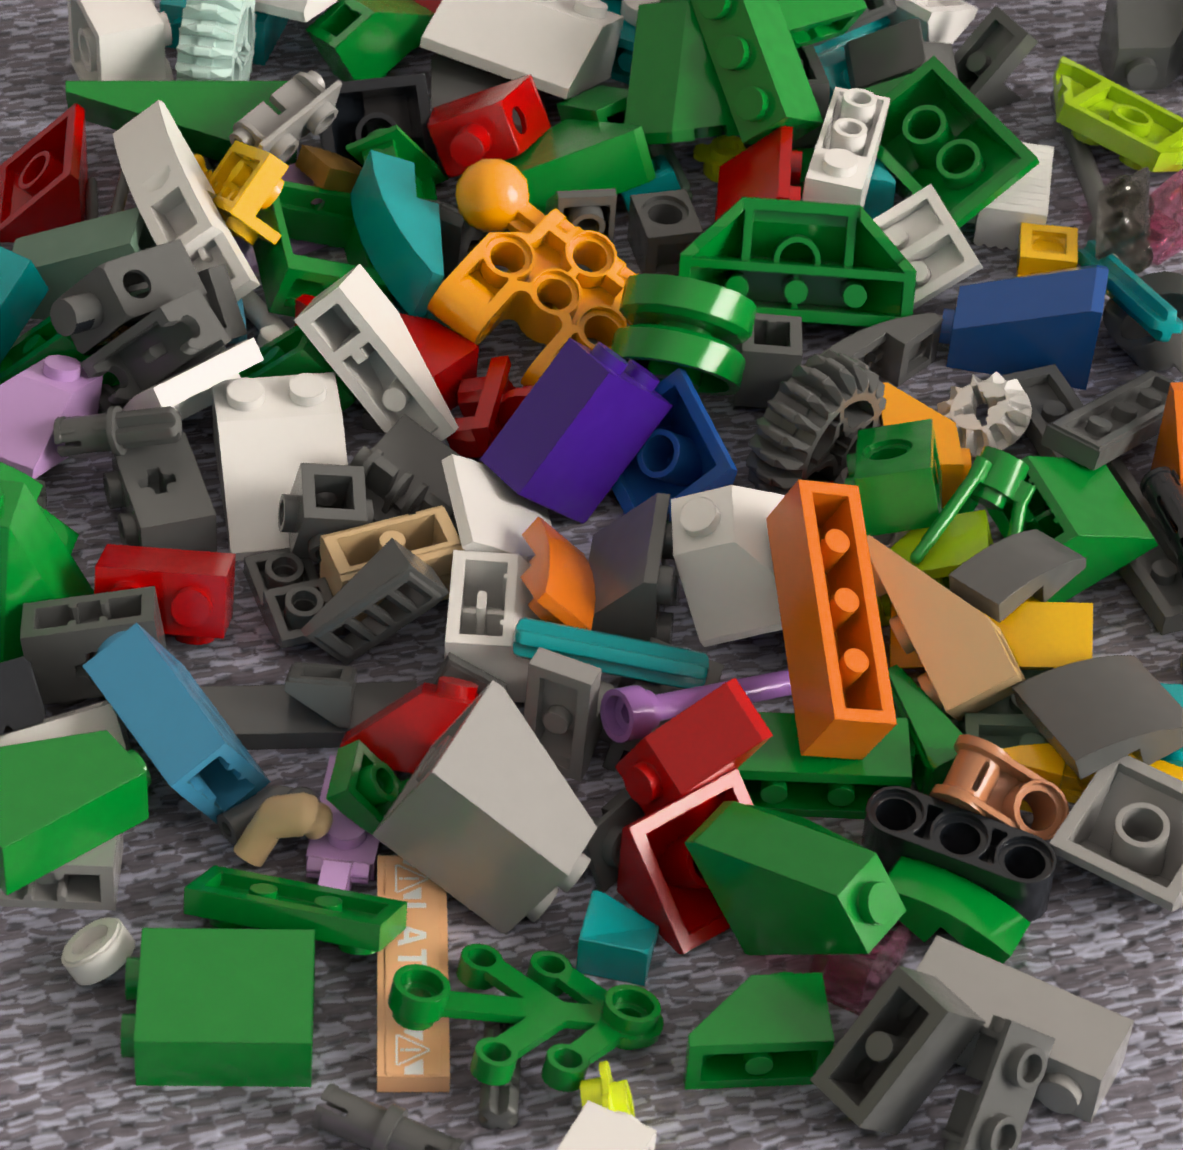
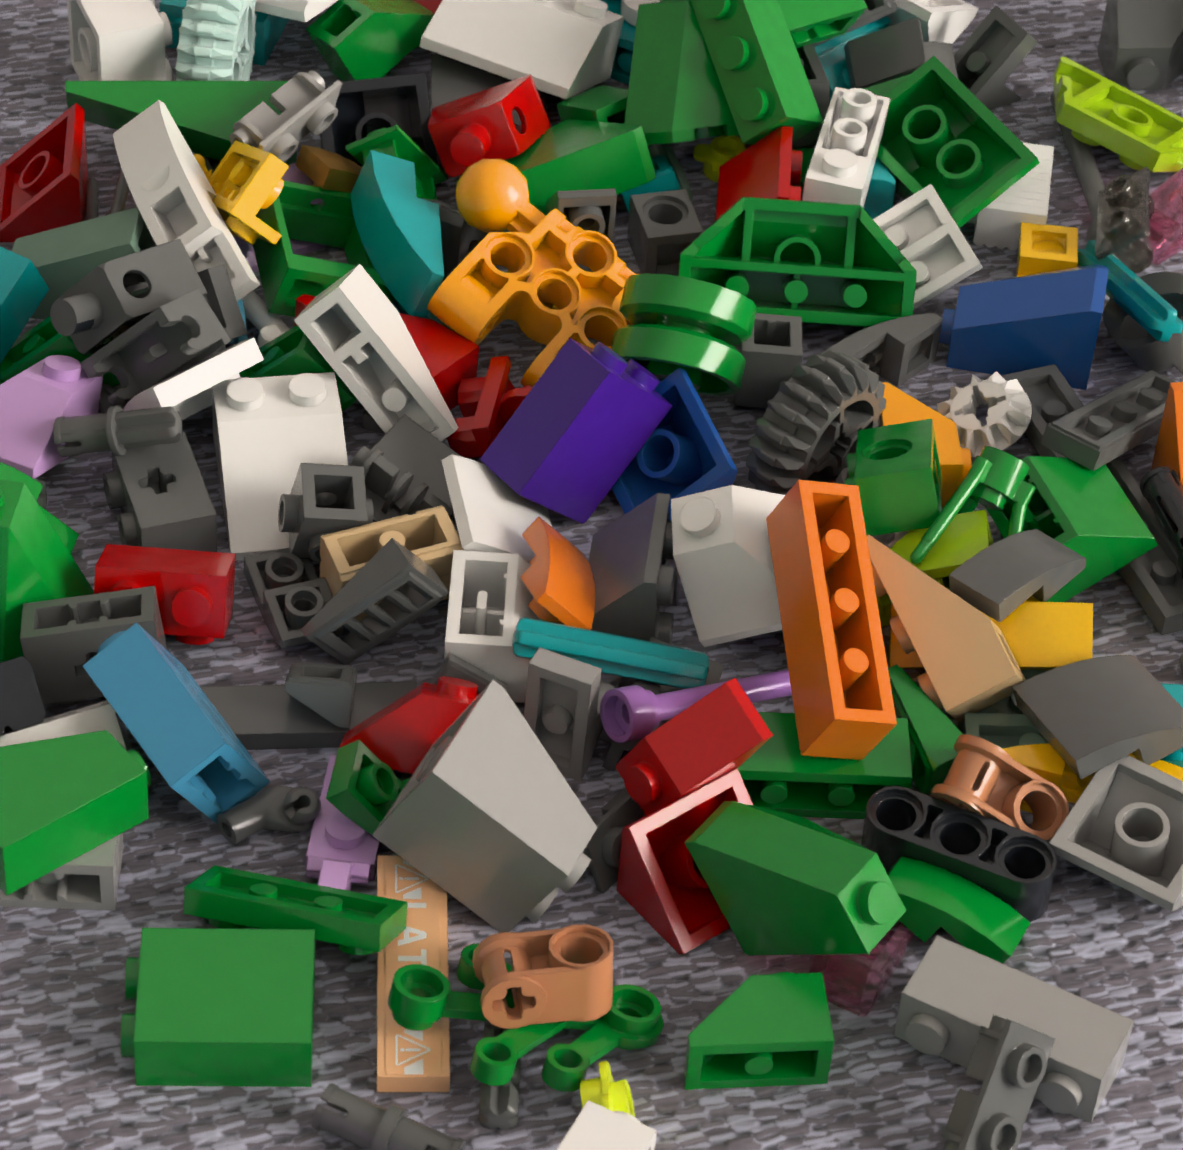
(97, 950): white tile -> none
(282, 818): tan arm -> none
(551, 978): none -> nougat piece
(615, 941): teal slope -> none
(897, 1051): dark grey brick -> none

